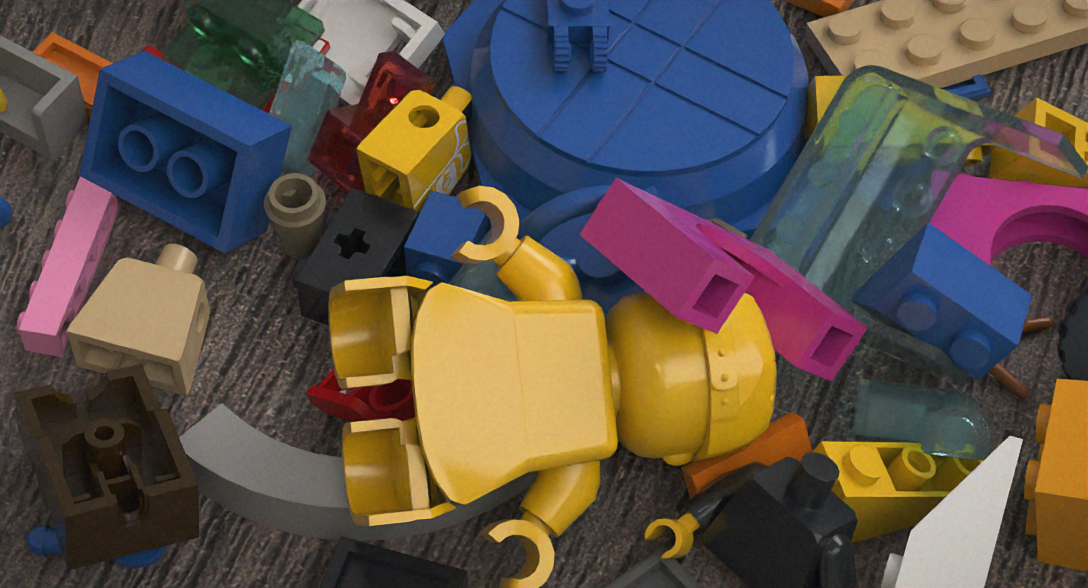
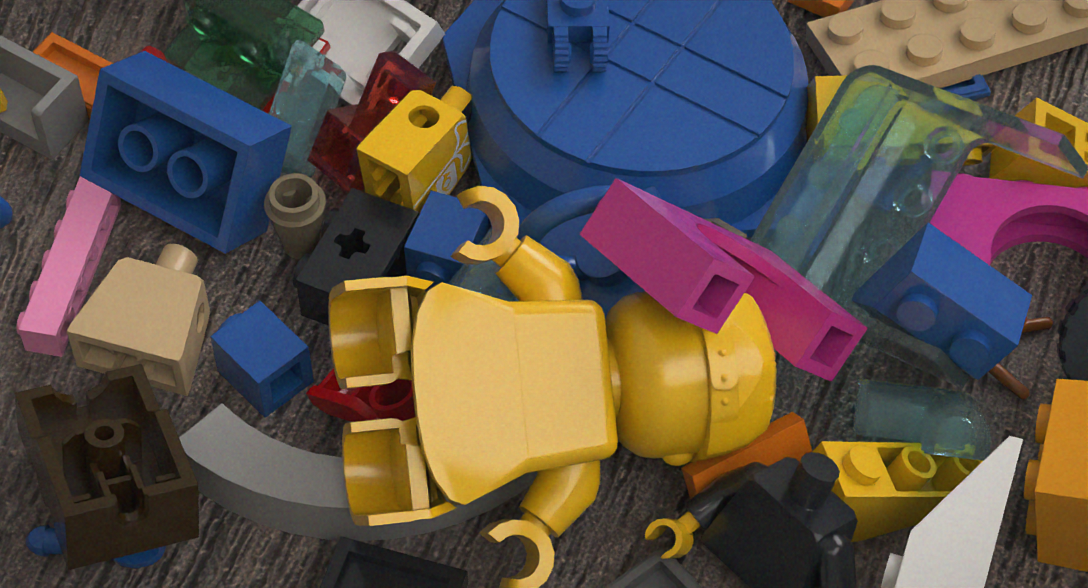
(262, 358): none -> blue brick

